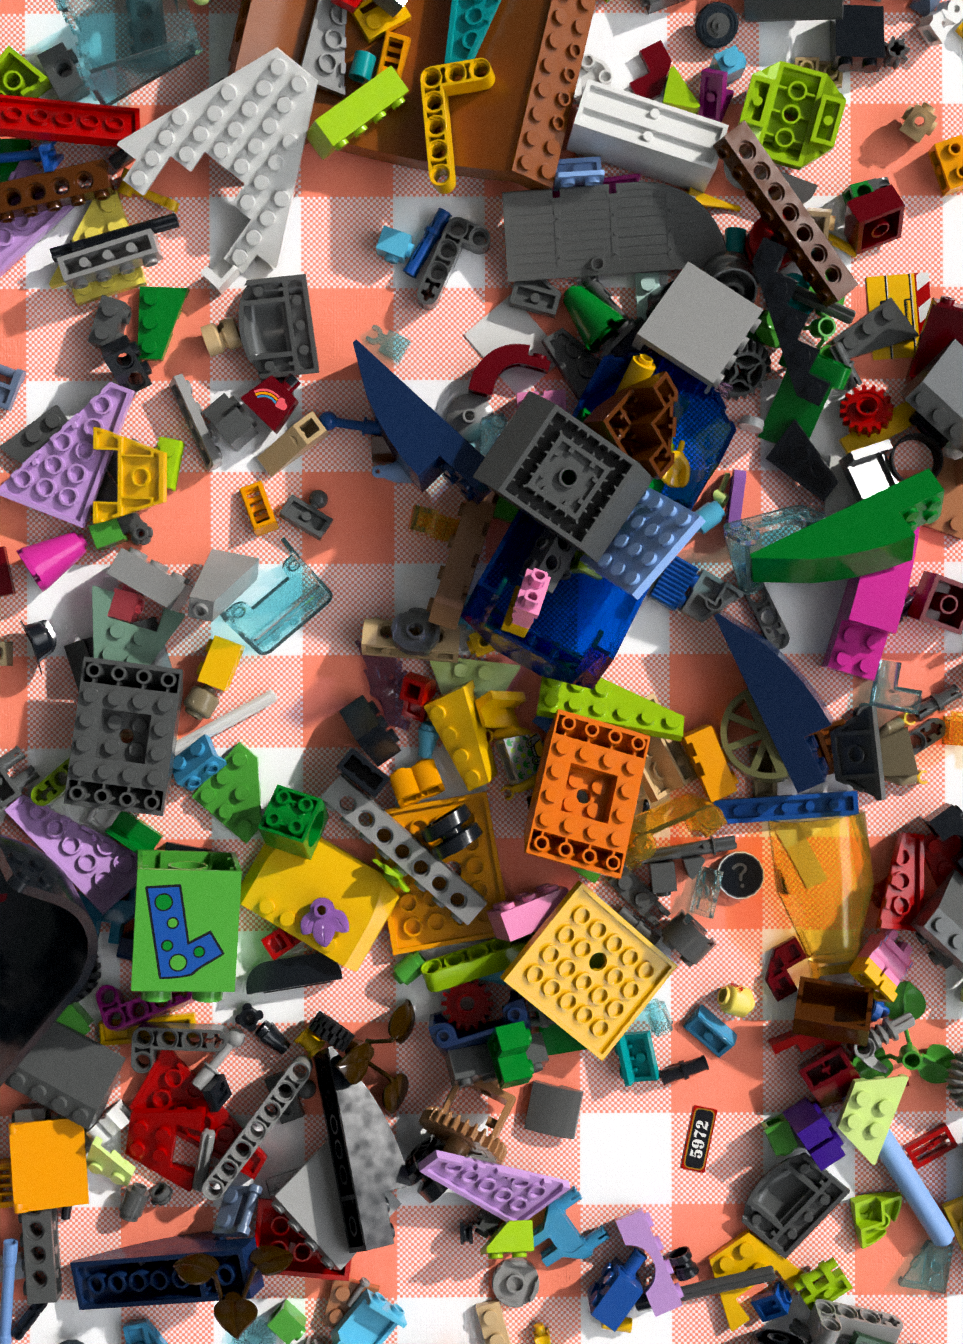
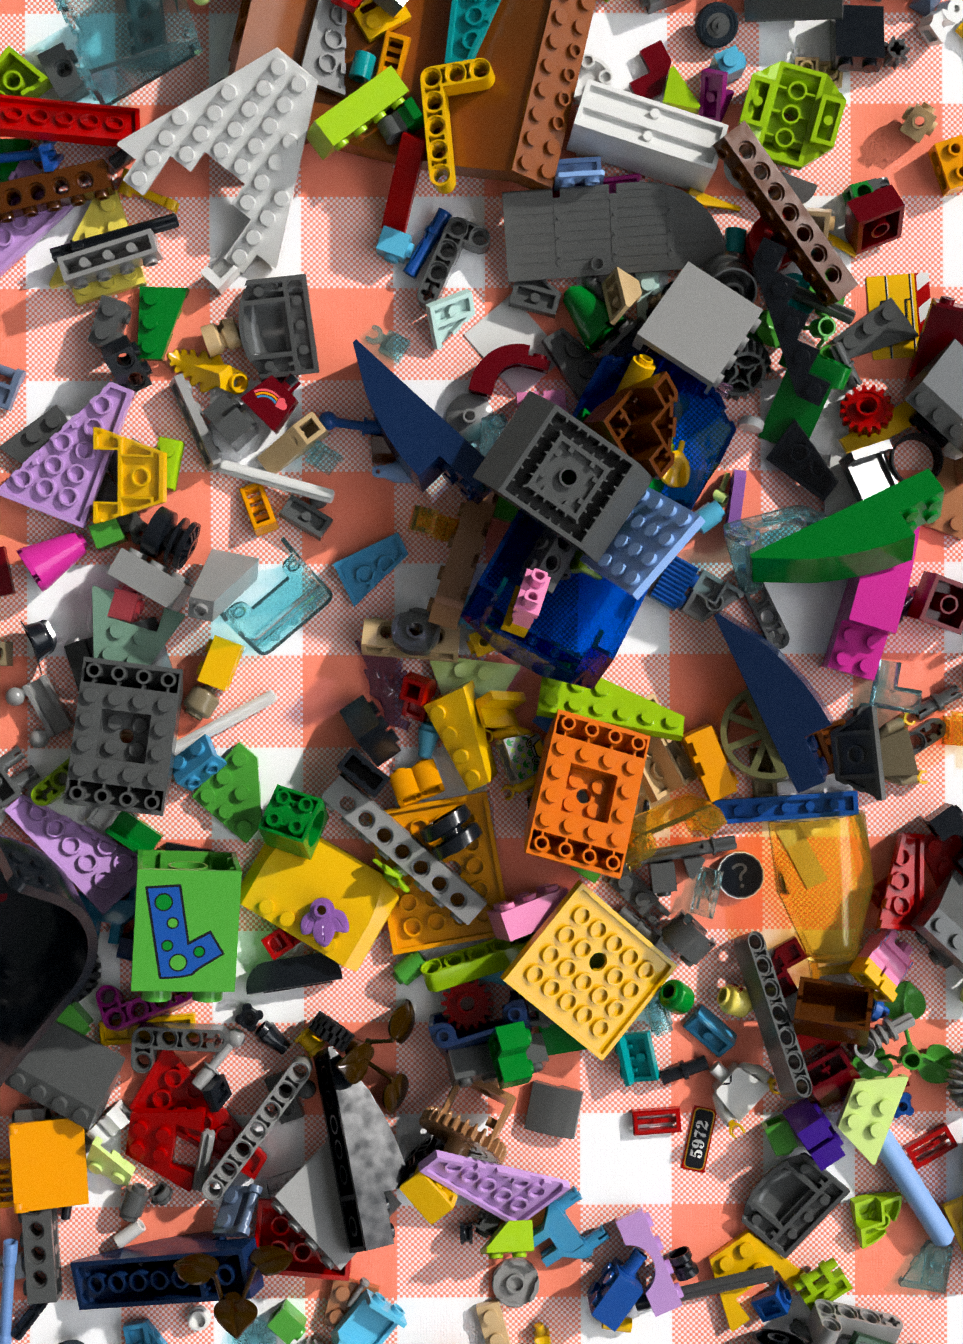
(47, 706): none -> light grey gear
(129, 1233): none -> white piece
(165, 535): none -> black wheel
(199, 1317): none -> white plate
(207, 371): none -> yellow plant
(277, 481): none -> white axle
(323, 458): none -> clear light blue panel
(368, 566): none -> dark azure wing
(404, 181): none -> red tile
(405, 119): none -> leg
(428, 1196): none -> yellow panel
(448, 315): none -> light aqua wing
(620, 293): none -> tan slope
(655, 1120): none -> red tile
(676, 997): none -> green head
(739, 1090): none -> white torso
(772, 1016): none -> dark grey beam
(906, 1109): none -> blue plate

